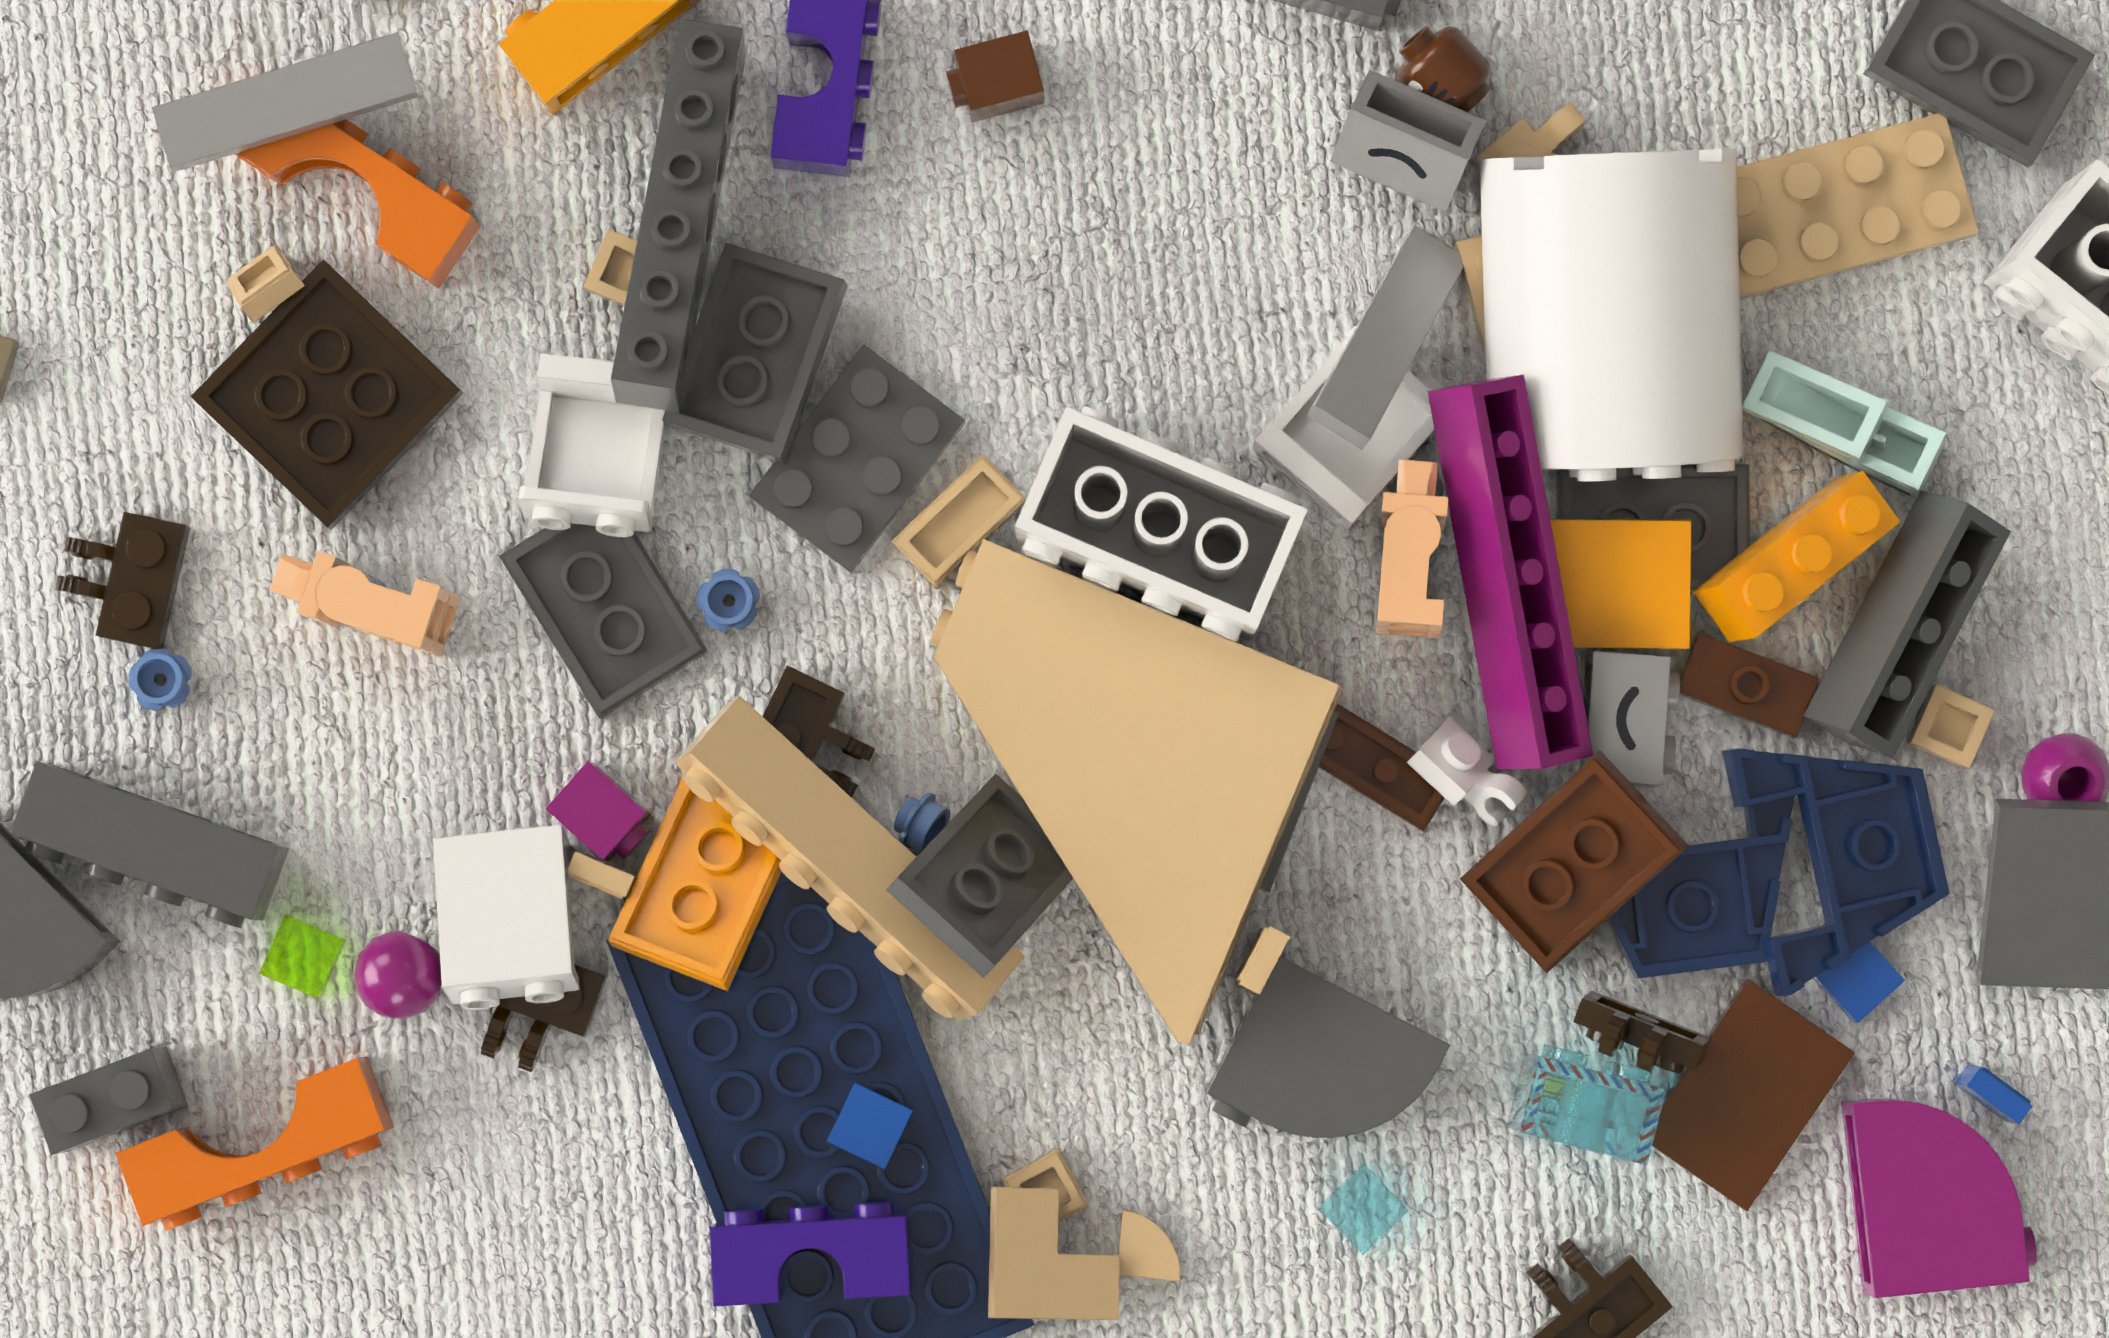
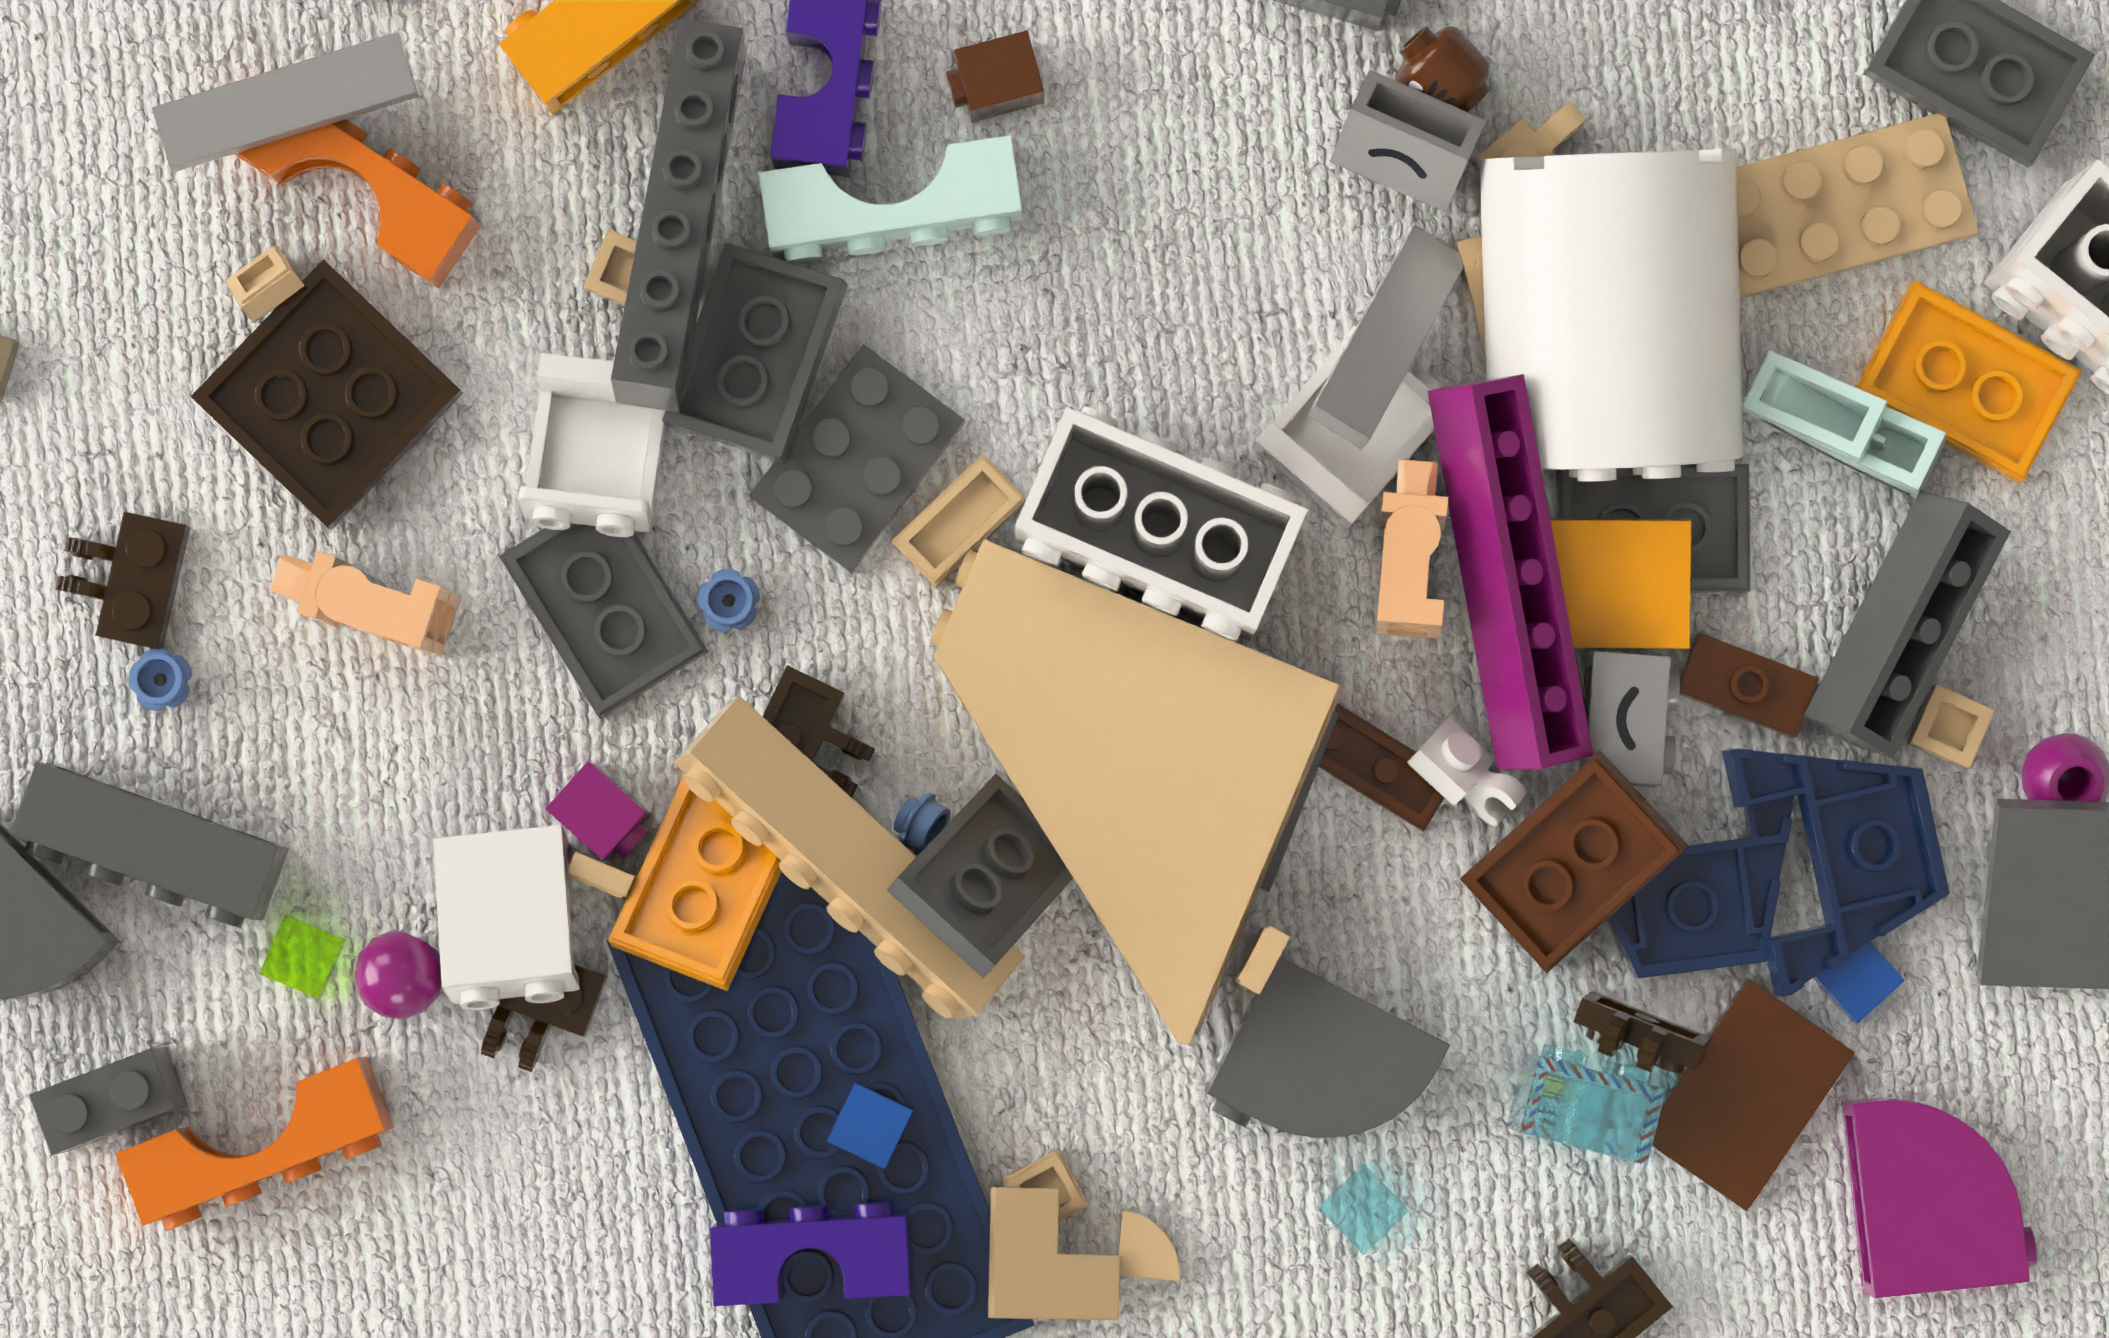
(812, 214): none -> light aqua arch
(1796, 556): light orange brick -> none
(1969, 380): none -> light orange tile
(1994, 1094): blue tile -> none

